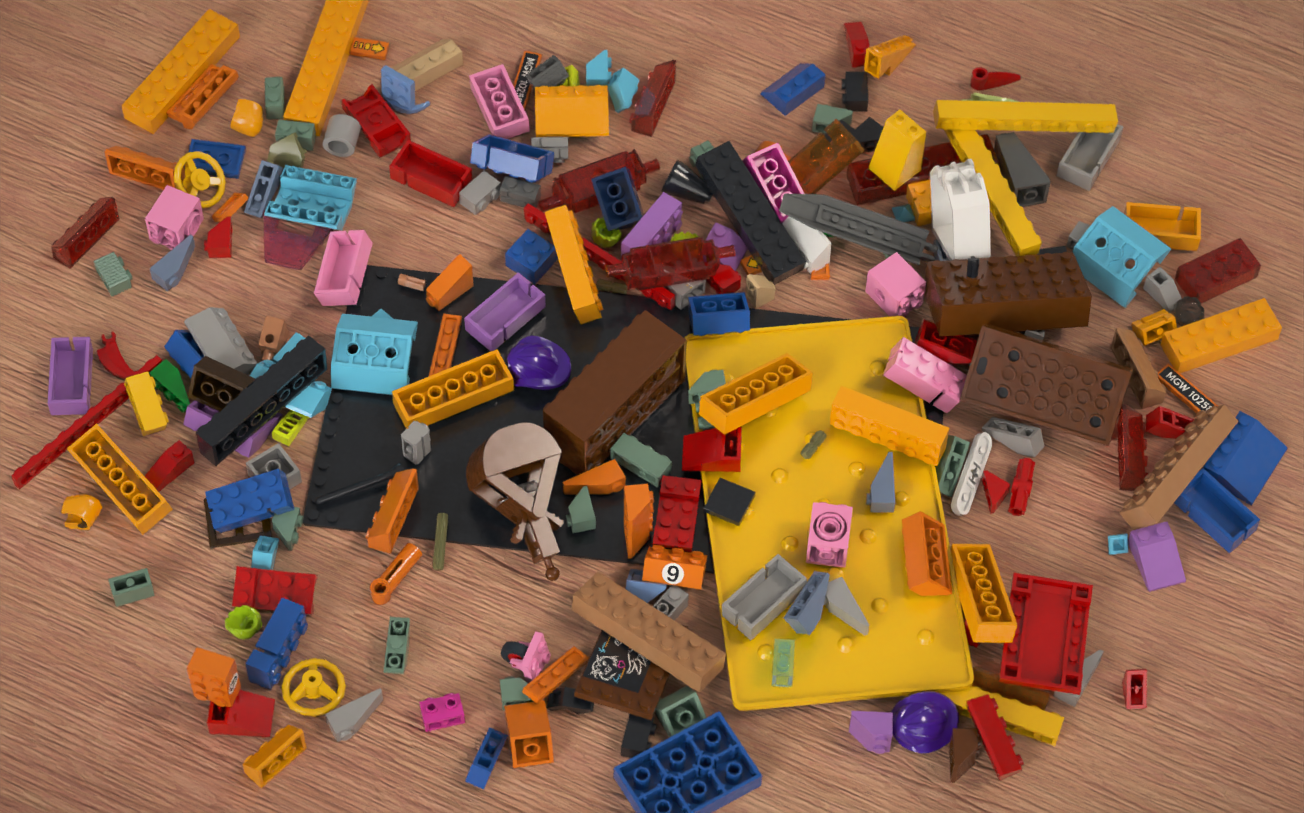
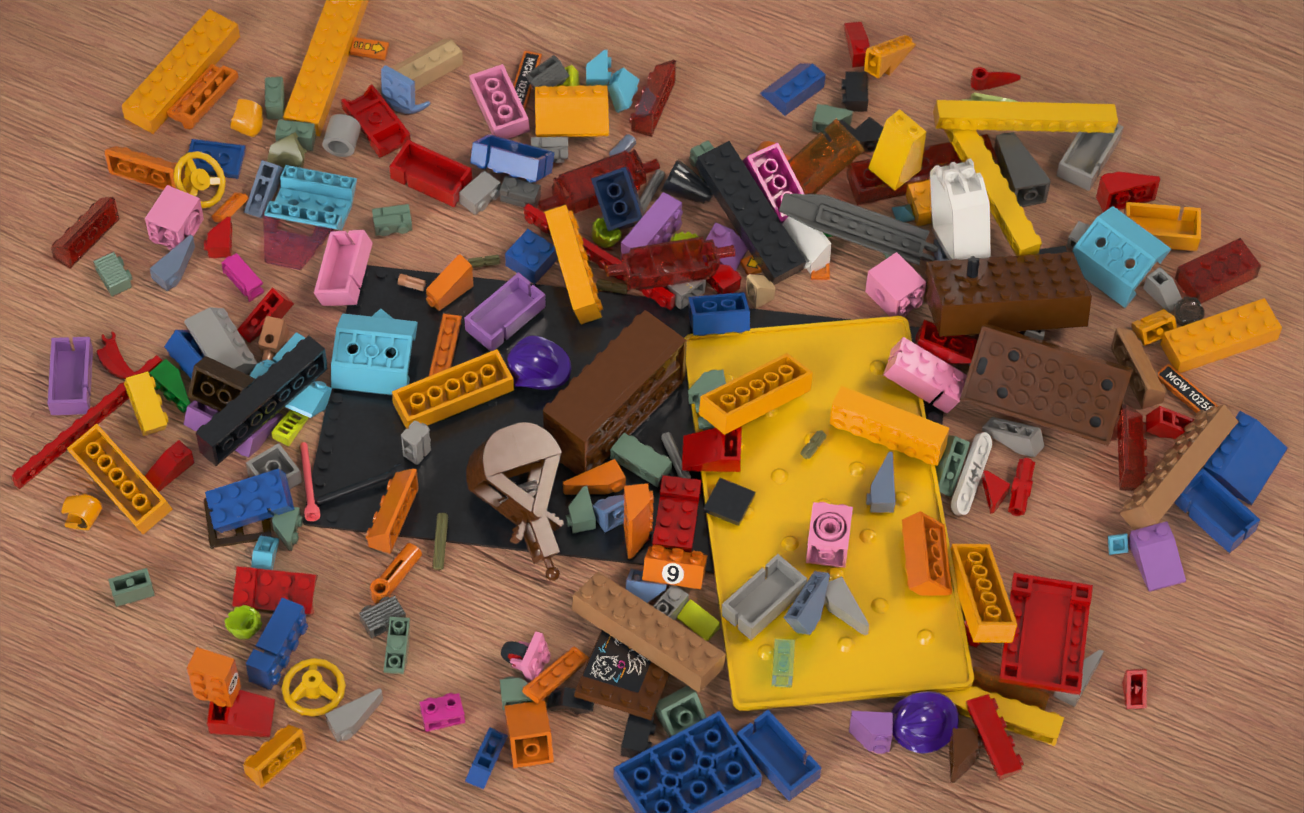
(242, 276): none -> dark pink window
(274, 304): none -> red slope
(311, 511): none -> coral piece
(377, 617): none -> dark grey brick
(392, 220): none -> sand green brick
(488, 261): none -> olive piece
(609, 512): none -> medium blue slope
(625, 144): none -> sand blue bar
(651, 188): none -> light grey axle
(674, 454): none -> light grey axle
(698, 620): none -> neon yellow slope
(779, 755): none -> blue piece
(1123, 187): none -> red slope

